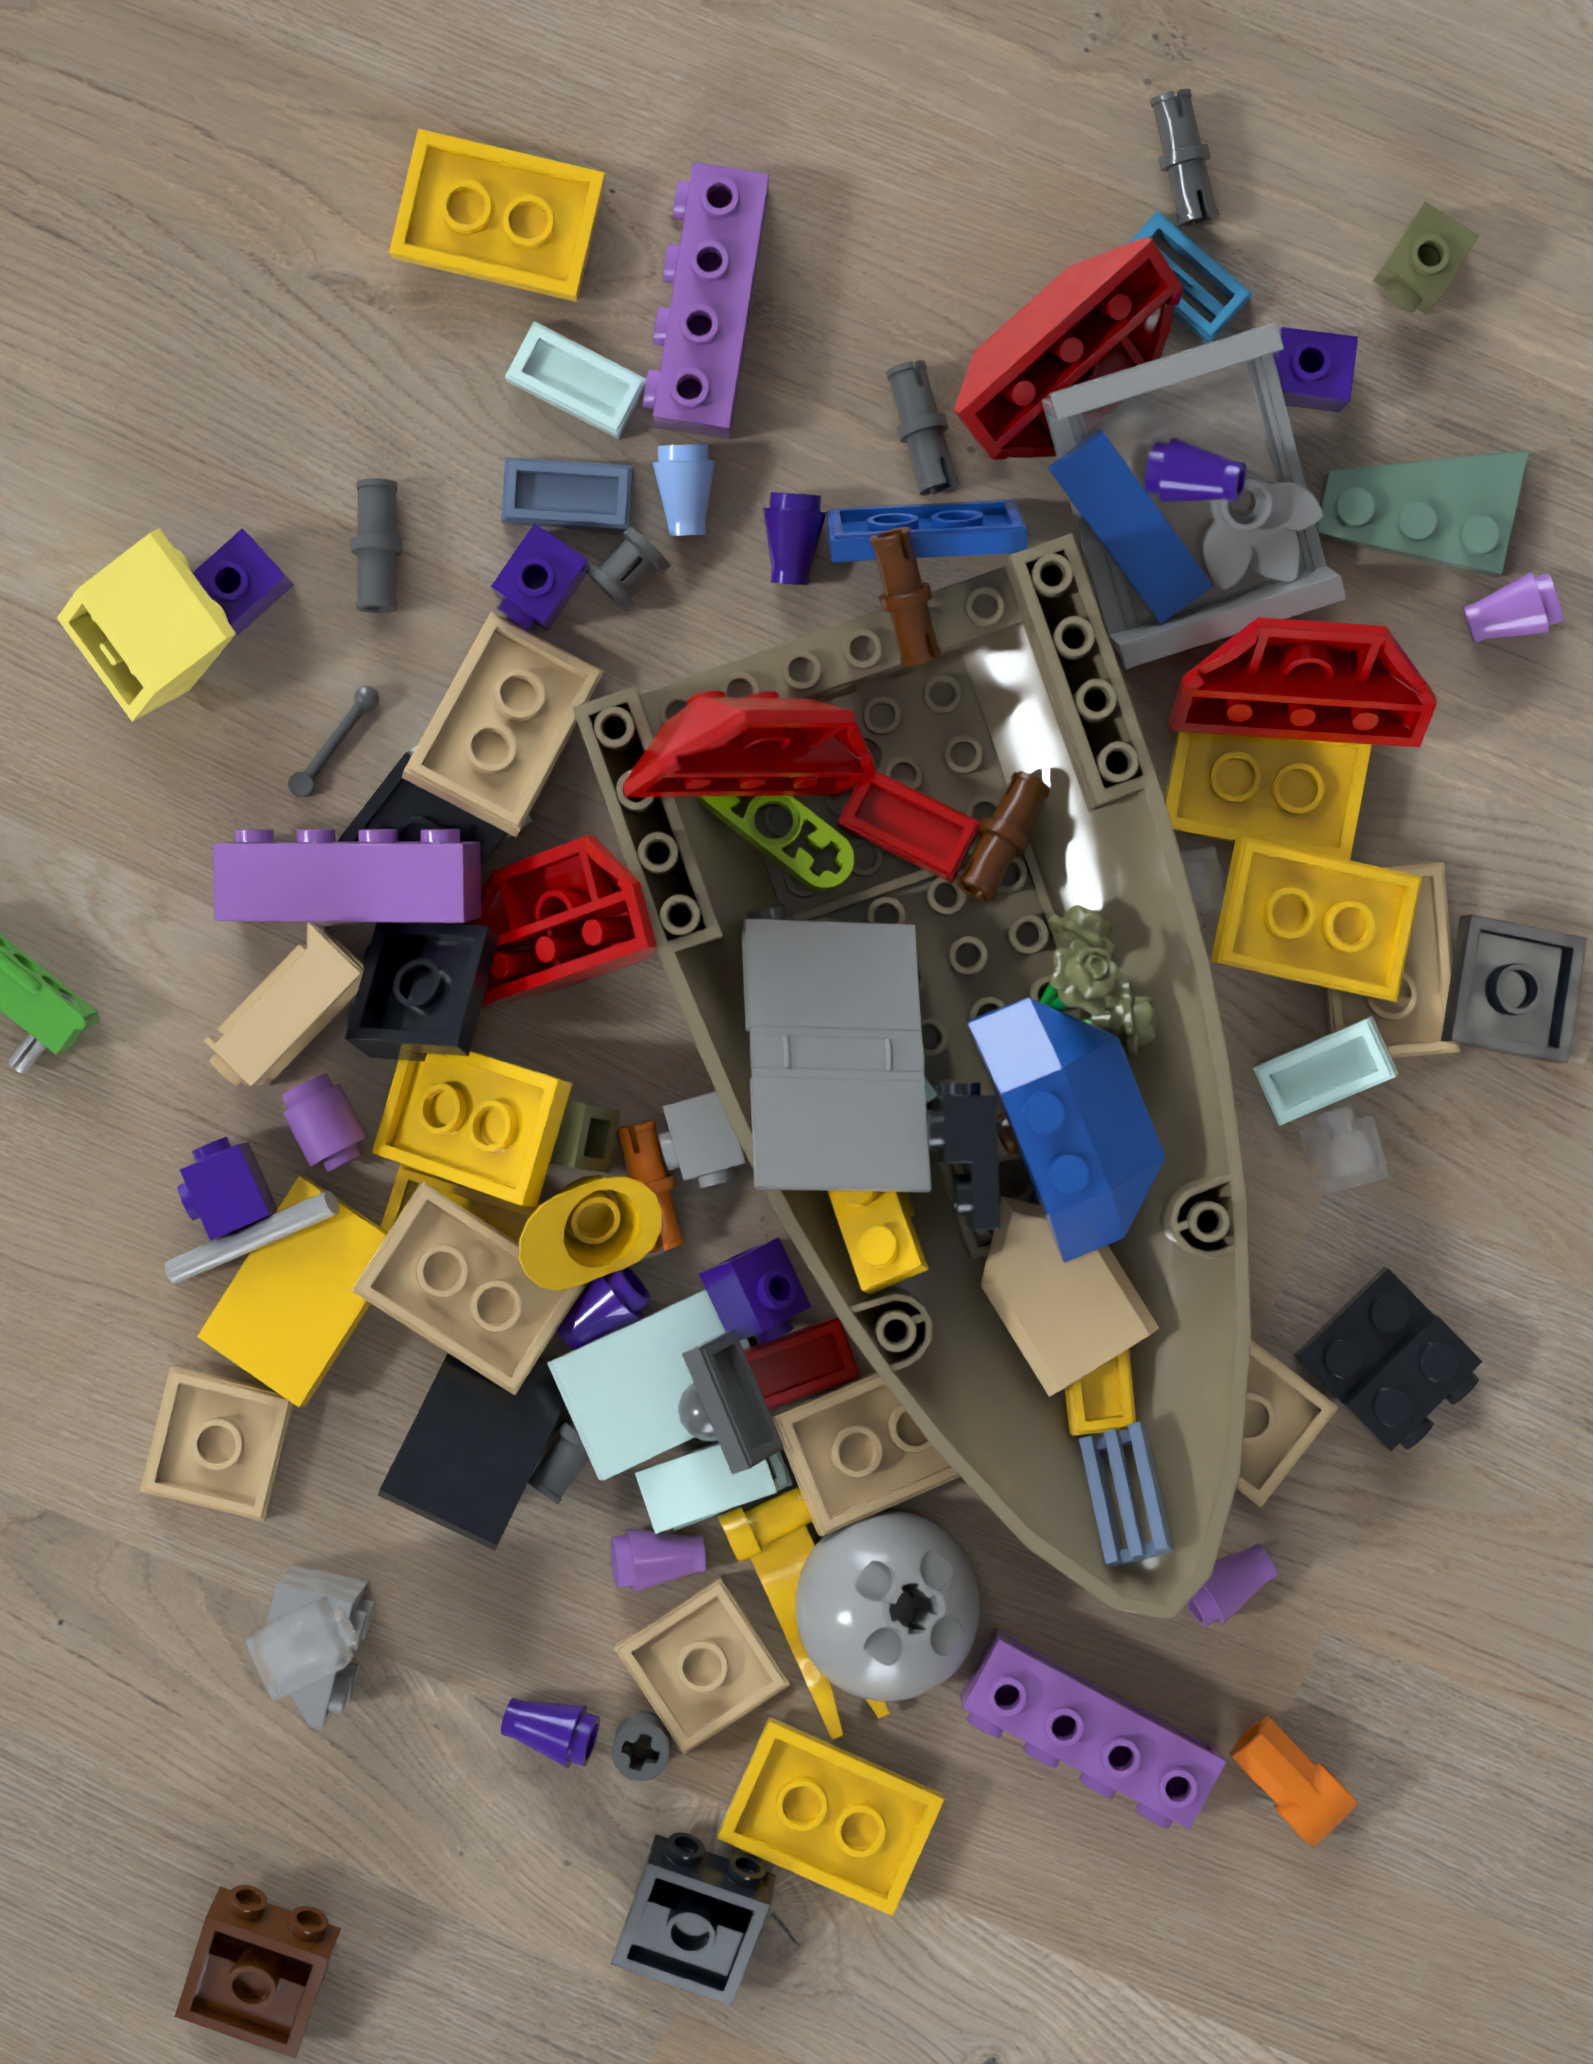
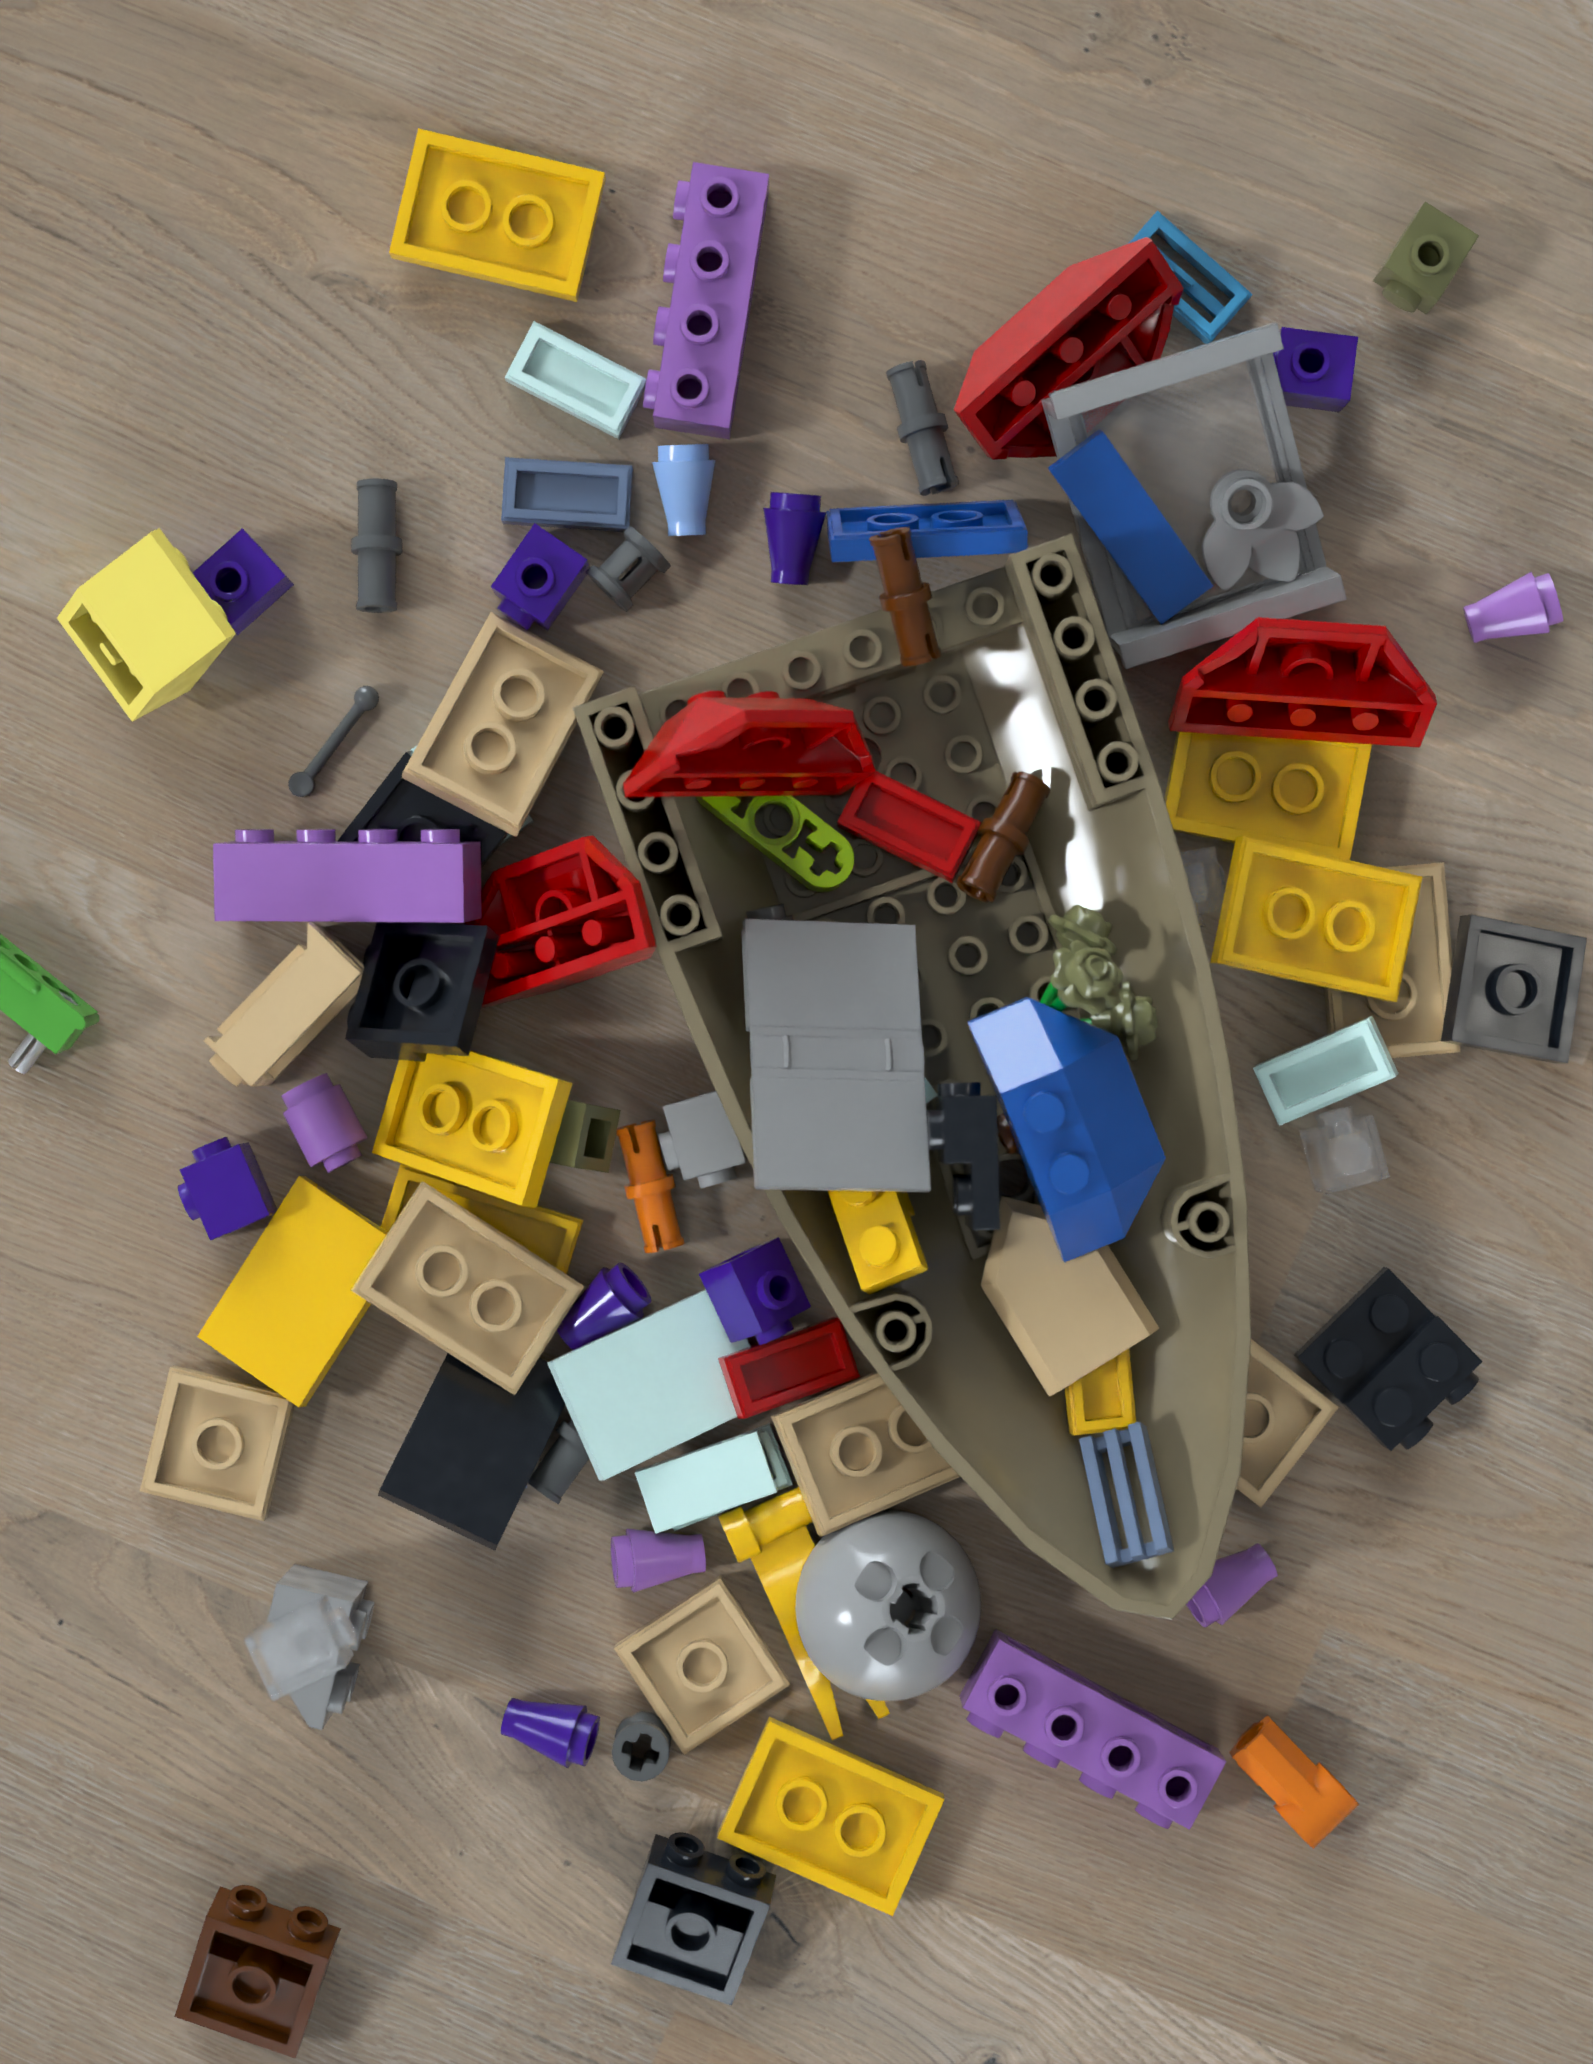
(252, 1237): light grey bar -> none
(589, 1231): yellow piece -> none
(727, 1403): dark grey tile -> none
(1184, 157): dark grey pin -> none
(1192, 474): dark purple cone -> none
(1428, 510): sand green wing -> none

